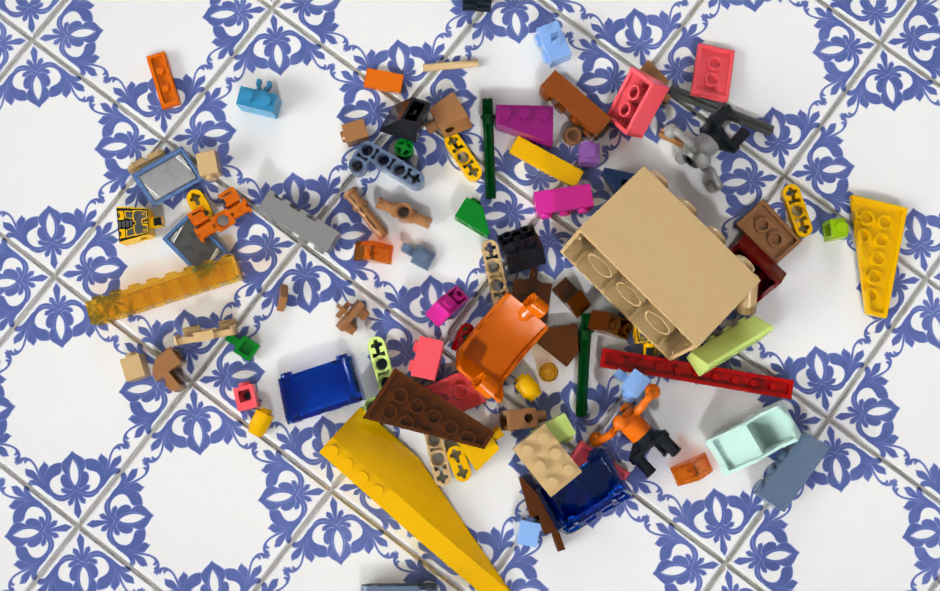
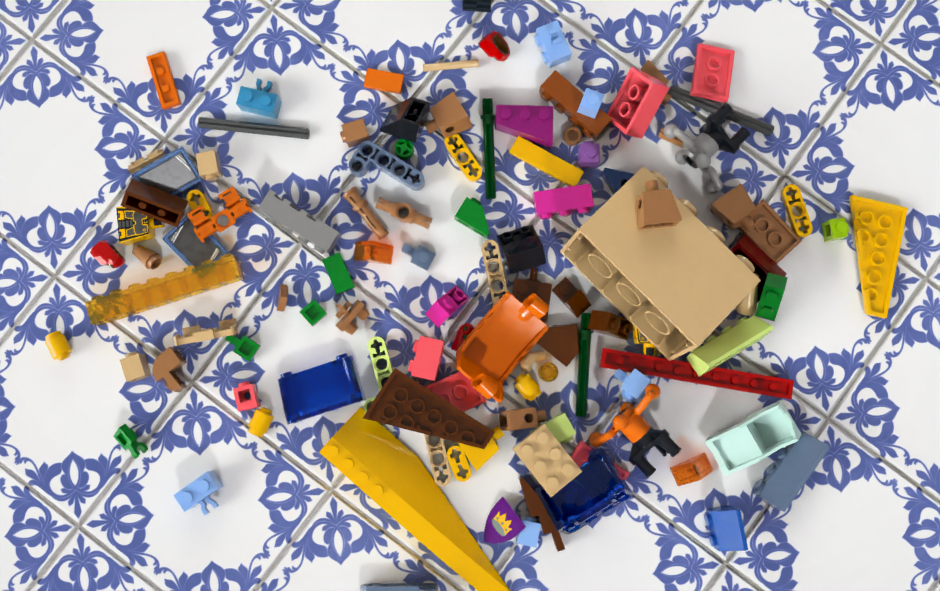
(58, 345): none -> yellow brick
(107, 254): none -> red rock
(127, 439): none -> green plate
(147, 257): none -> medium nougat cone
(154, 203): none -> reddish brown brick
(199, 491): none -> light blue brick
(254, 128): none -> dark grey axle
(313, 312): none -> green plate
(338, 273): none -> green tile
(495, 46): none -> red rock
(502, 523): none -> dark purple sticker
(529, 359): none -> tan arm
(590, 103): none -> light blue brick
(656, 208): none -> medium nougat torso
(726, 529): none -> slope
(735, 209): none -> medium nougat torso
(771, 296): none -> green brick

